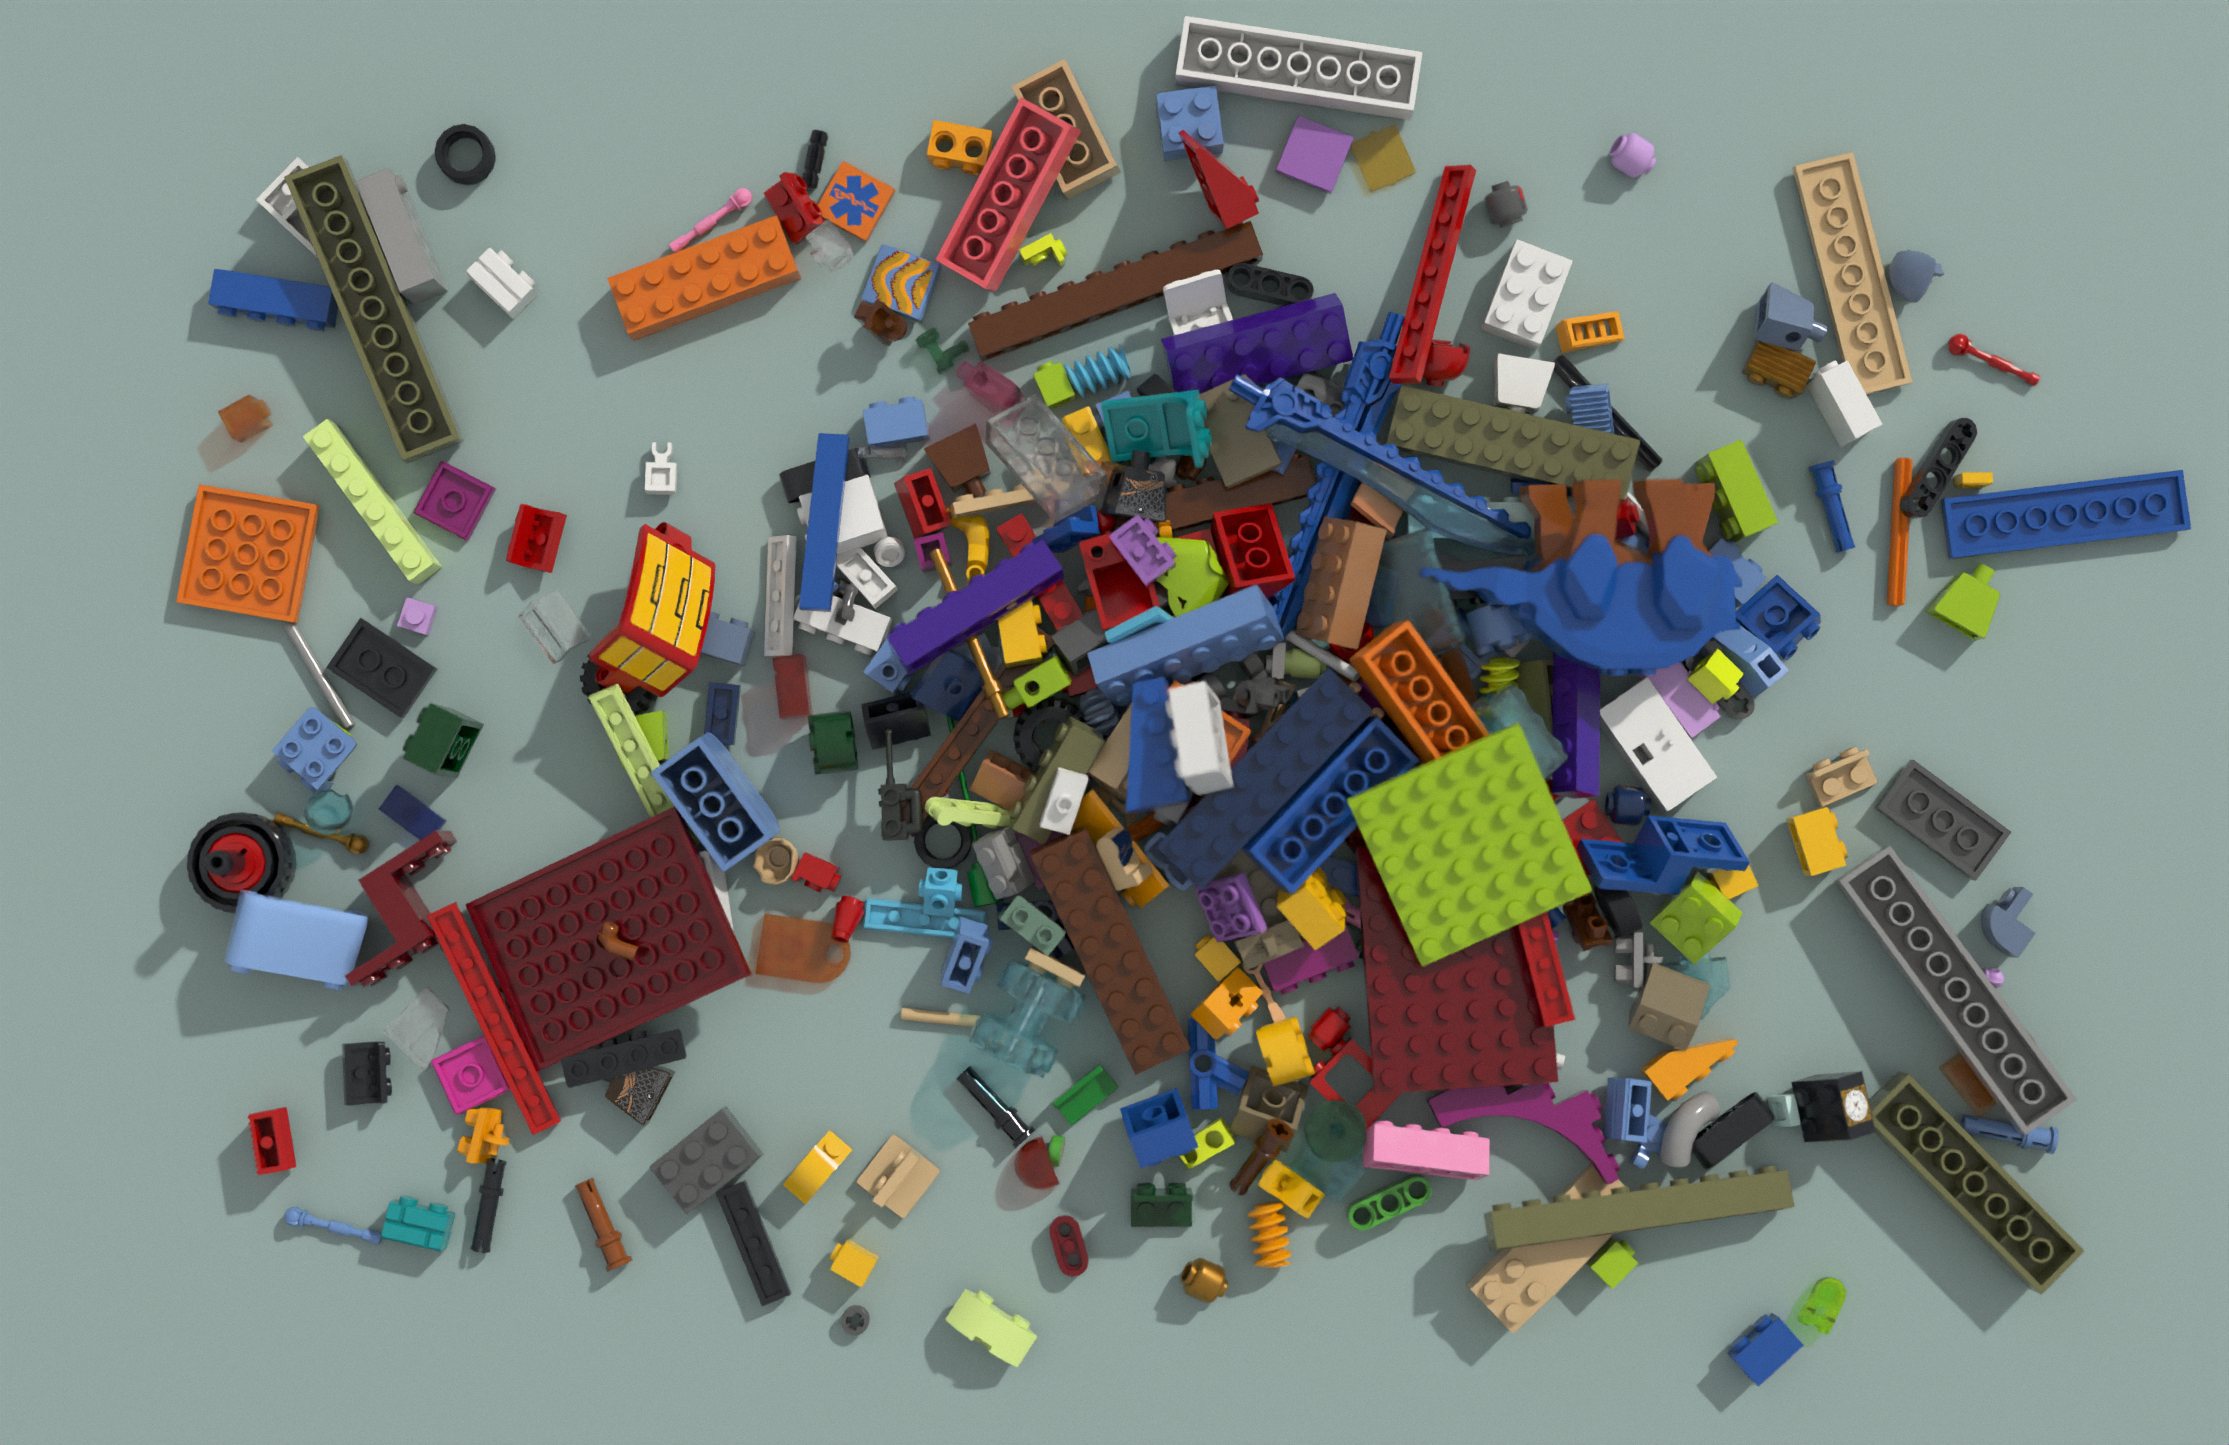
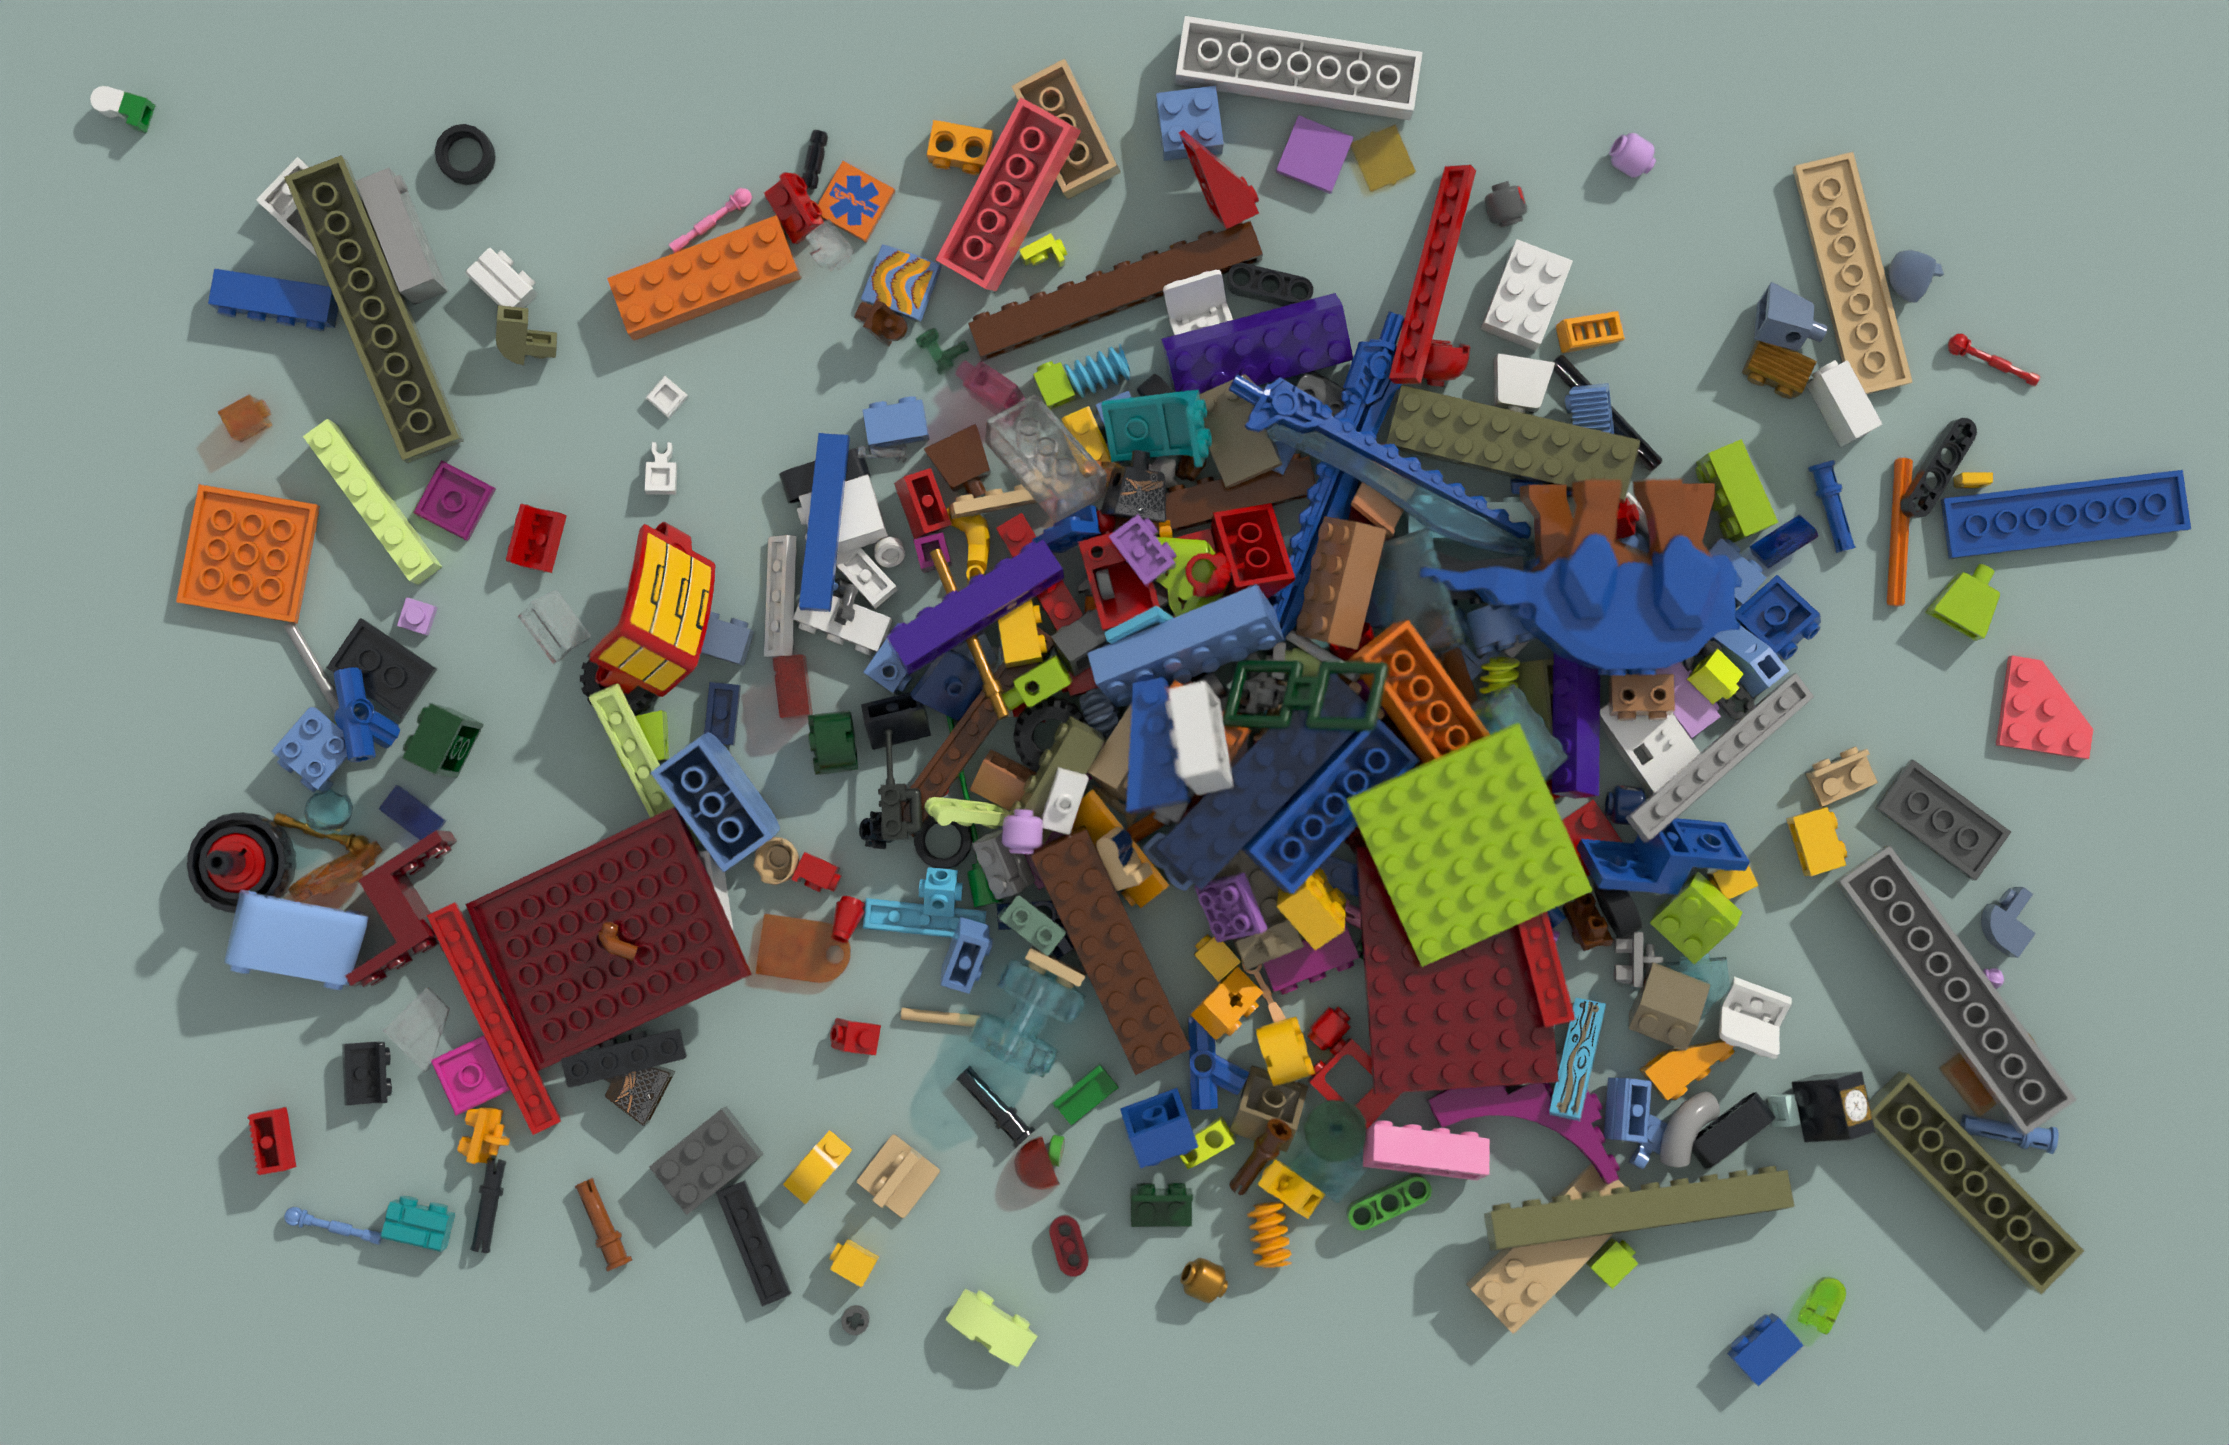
(117, 103): none -> leg
(342, 869): none -> clear orange plate
(358, 718): none -> blue piece
(516, 341): none -> olive brick
(667, 397): none -> white tile
(855, 1036): none -> red bracket
(871, 831): none -> black gear
(1022, 832): none -> lavender head
(1105, 584): none -> dark grey tile
(1218, 579): none -> red piece
(1305, 694): none -> dark green bar
(1577, 1059): none -> medium azure tile
(1641, 696): none -> medium nougat brick
(1719, 757): none -> light grey plate
(1752, 1017): none -> white bracket
(1783, 541): none -> clear blue plate
(2039, 713): none -> coral plate

